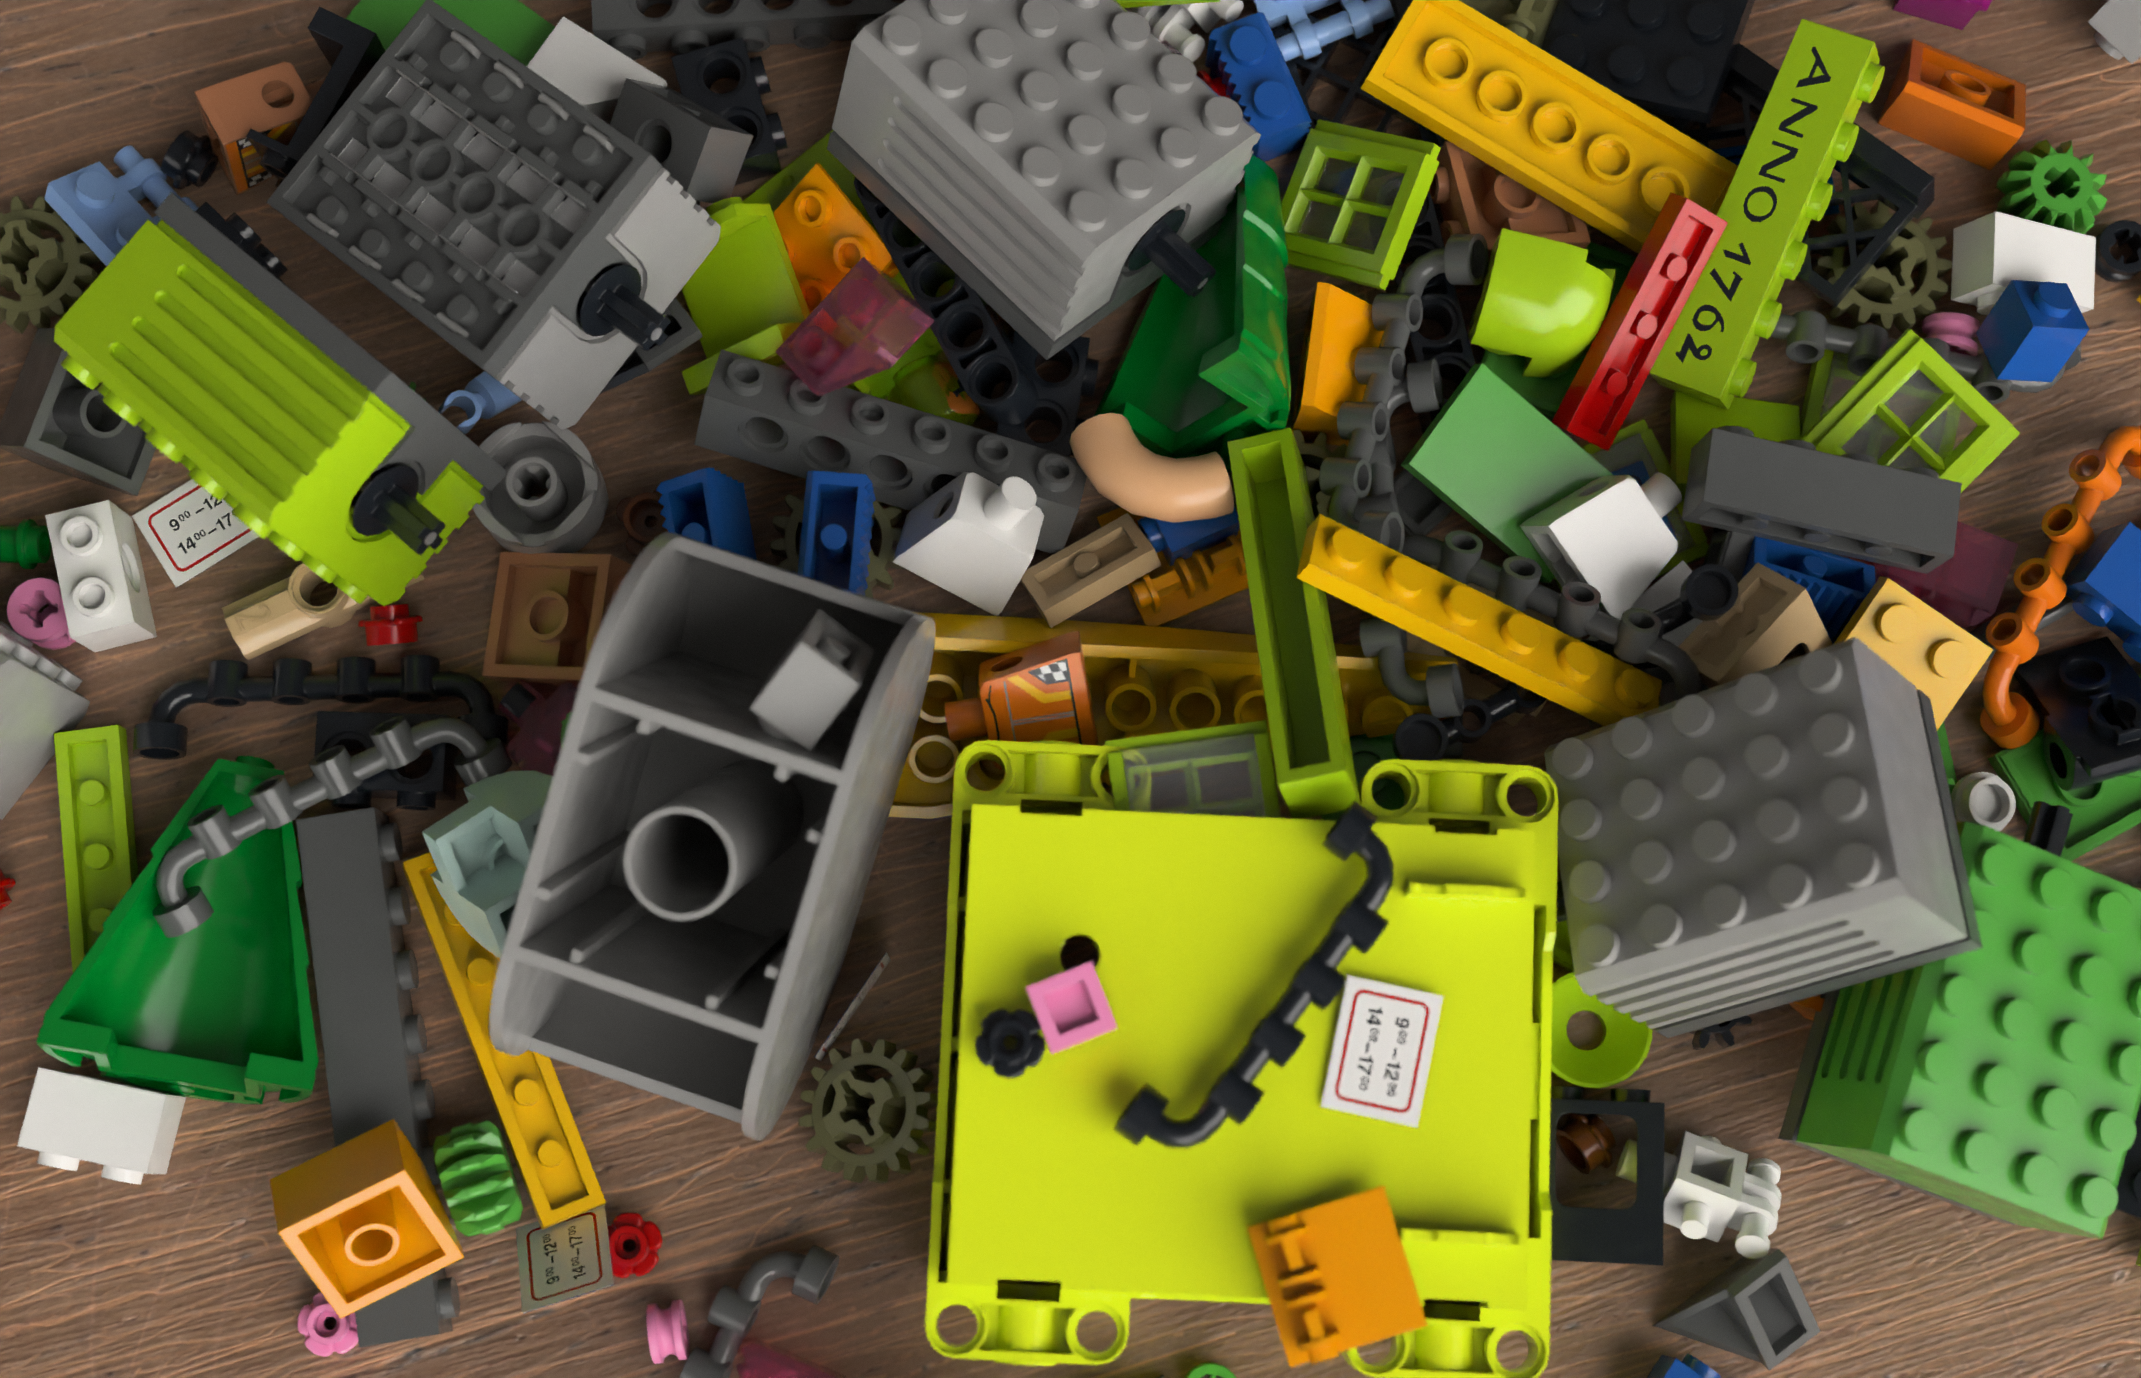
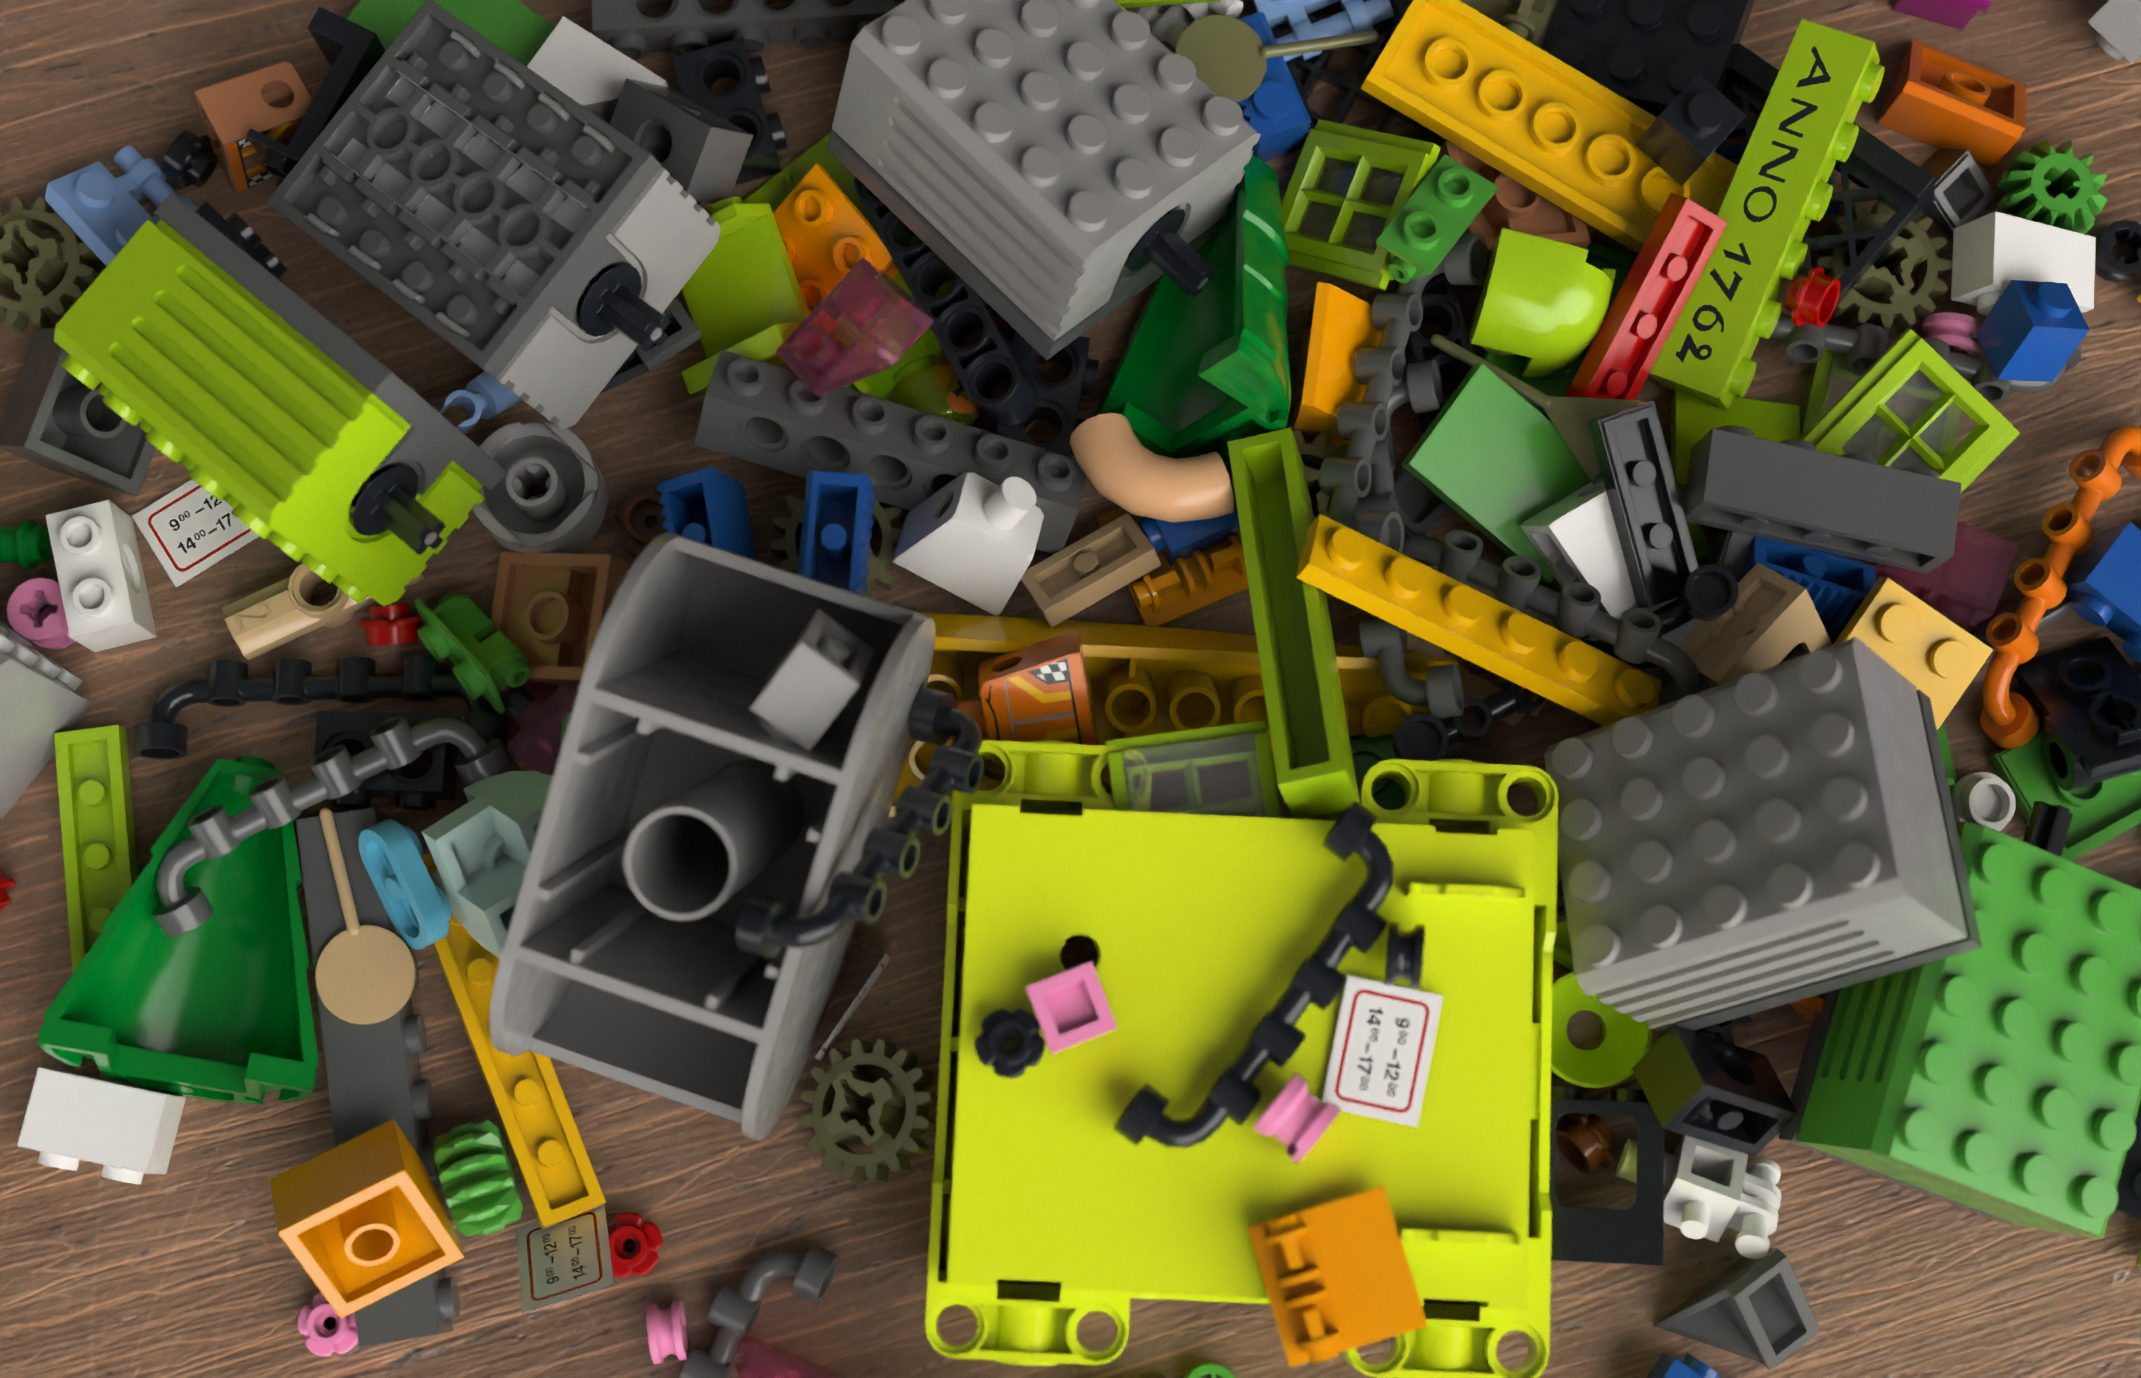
(365, 969): none -> tan piece
(403, 883): none -> medium azure plate
(482, 667): none -> bright green hinge
(767, 922): none -> black bar
(1233, 58): none -> olive piece
(1296, 1118): none -> bright pink wheel
(1404, 954): none -> black bush
(1434, 219): none -> bright green hinge
(1566, 413): none -> olive piece
(1644, 502): none -> black tile
(1690, 129): none -> black brick
(1714, 1091): none -> brick
(1812, 298): none -> red plate
(1959, 189): none -> dark grey slope

